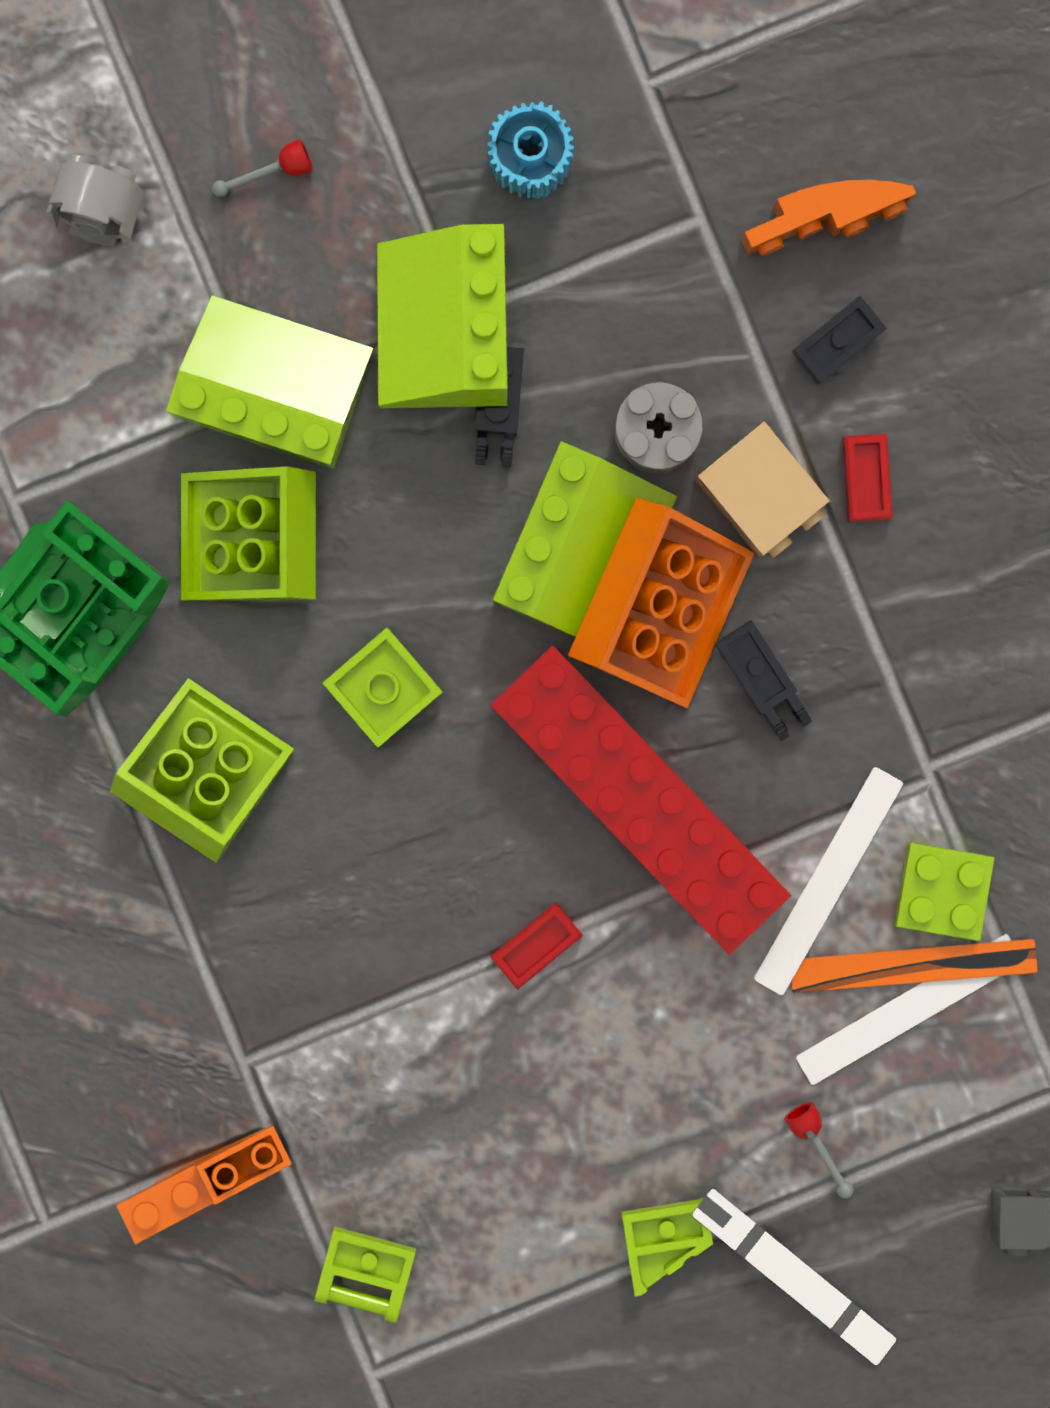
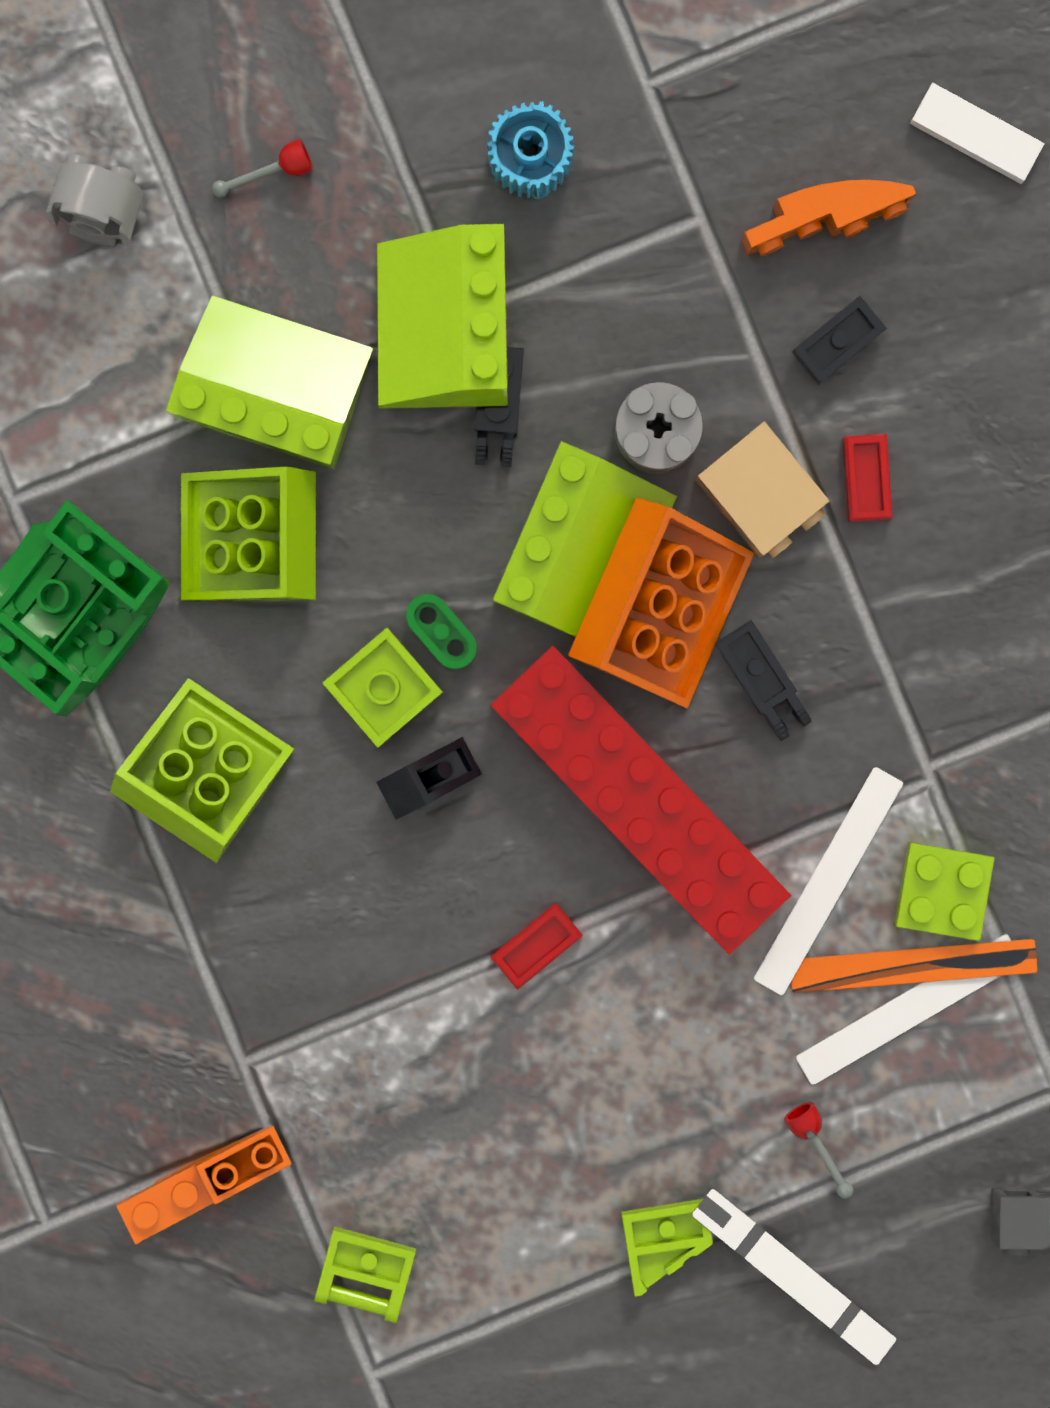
(429, 778): none -> black slope
(441, 632): none -> green plate
(977, 133): none -> white tile

